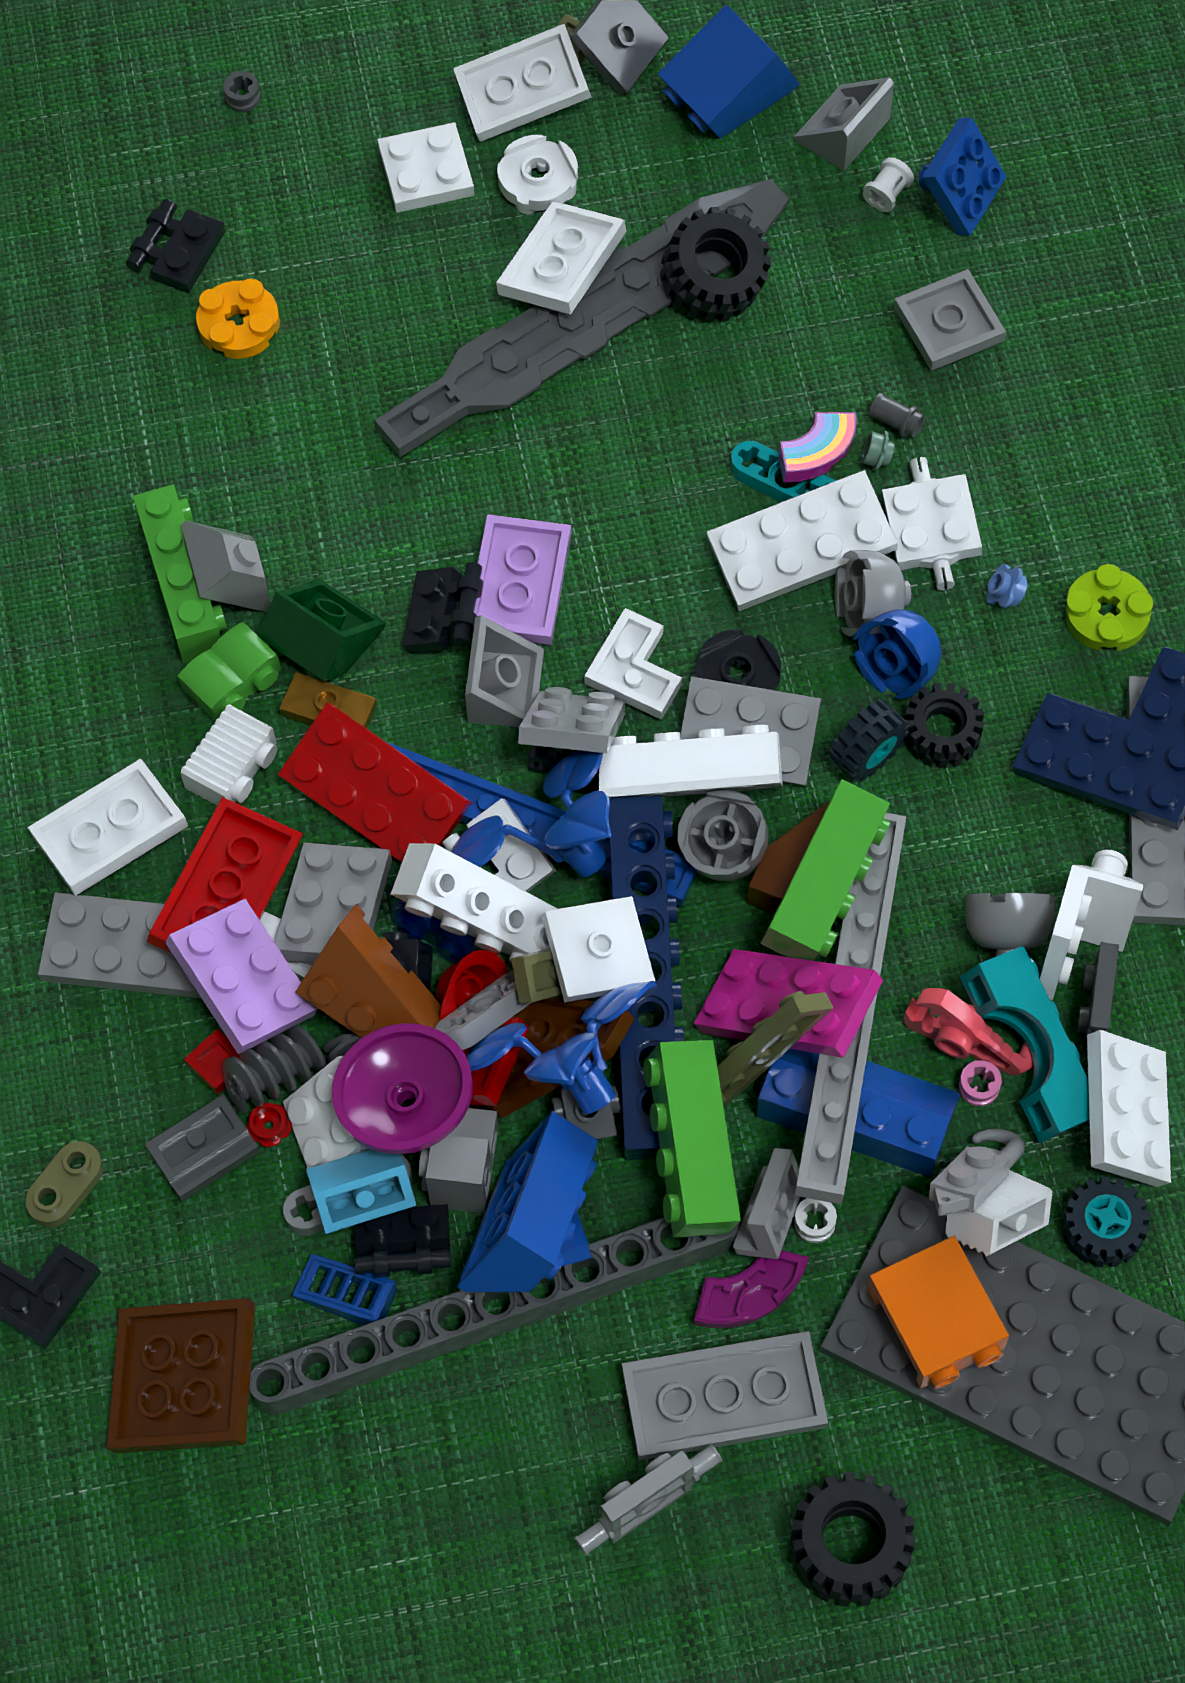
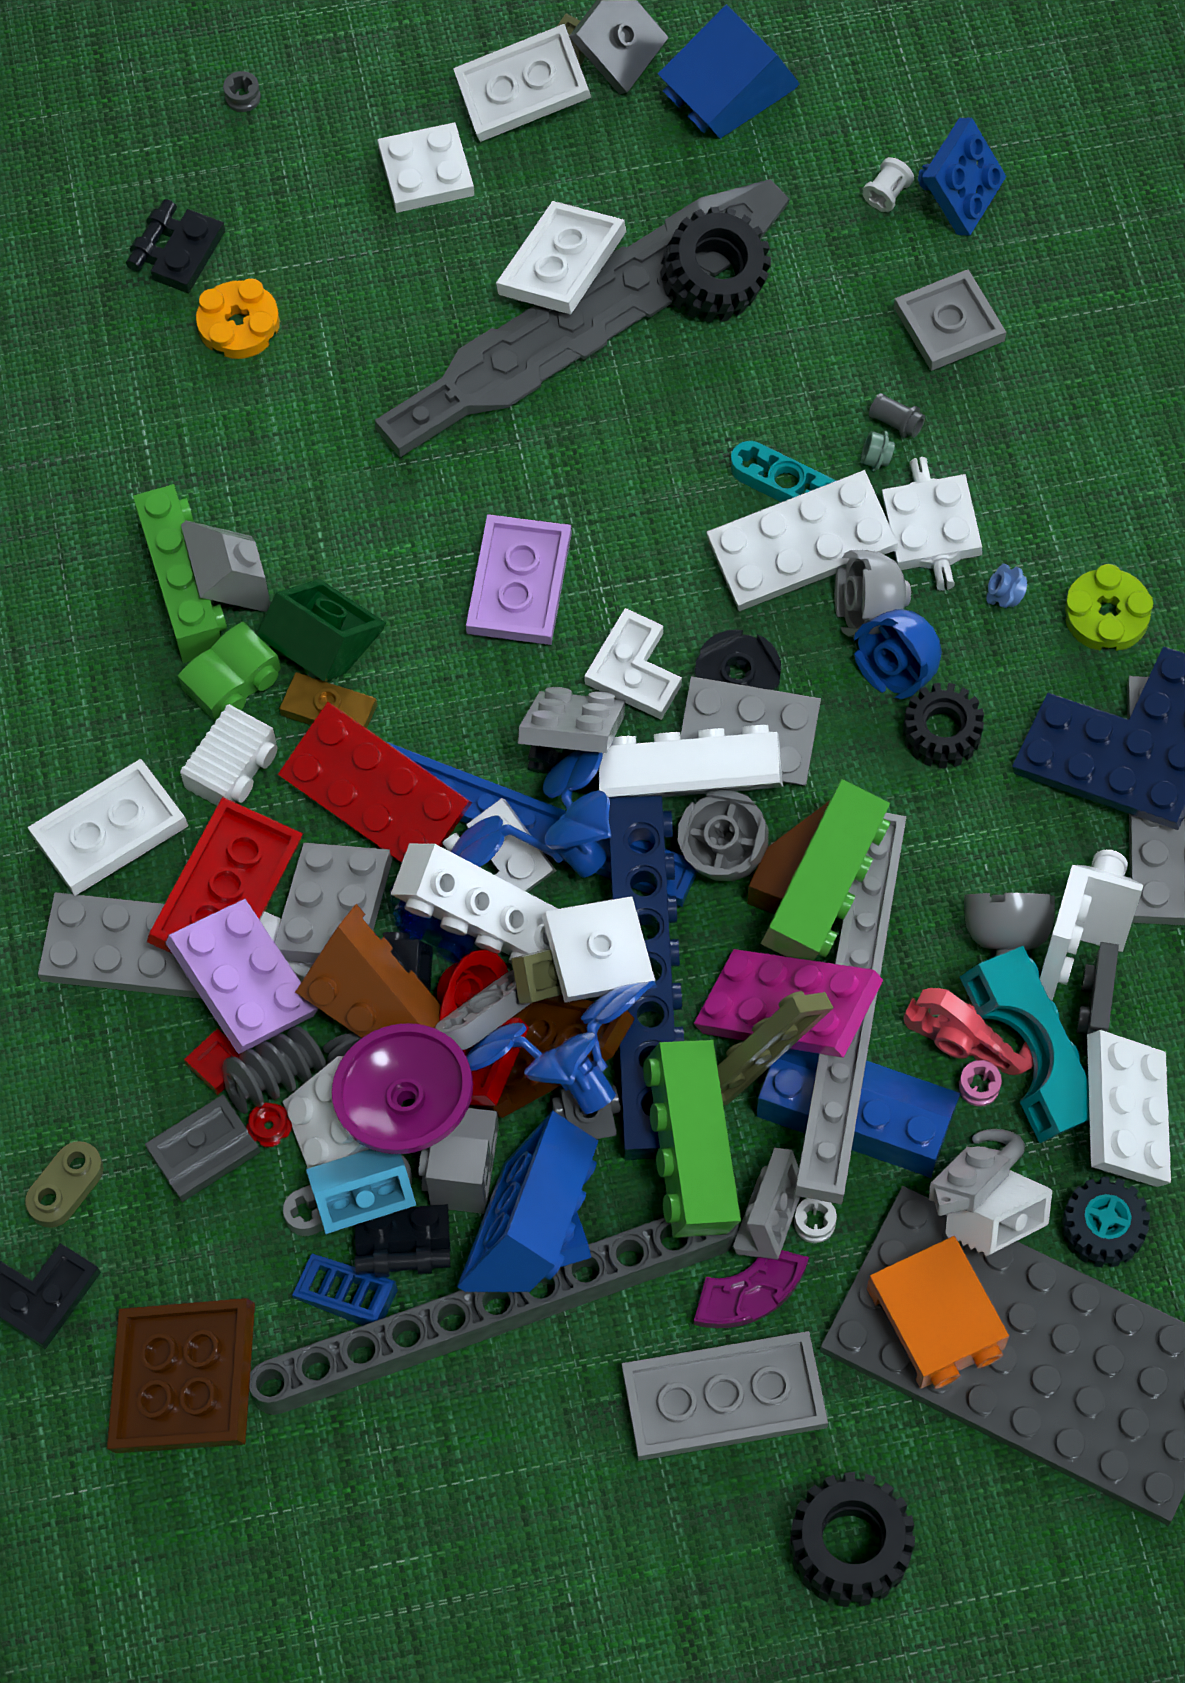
(433, 607): black plate -> none
(501, 675): light grey slope -> none
(534, 193): white plate -> none
(634, 1504): light grey plate -> none
(819, 448): tile -> none
(848, 121): light grey slope -> none
(869, 740): black wheel -> none

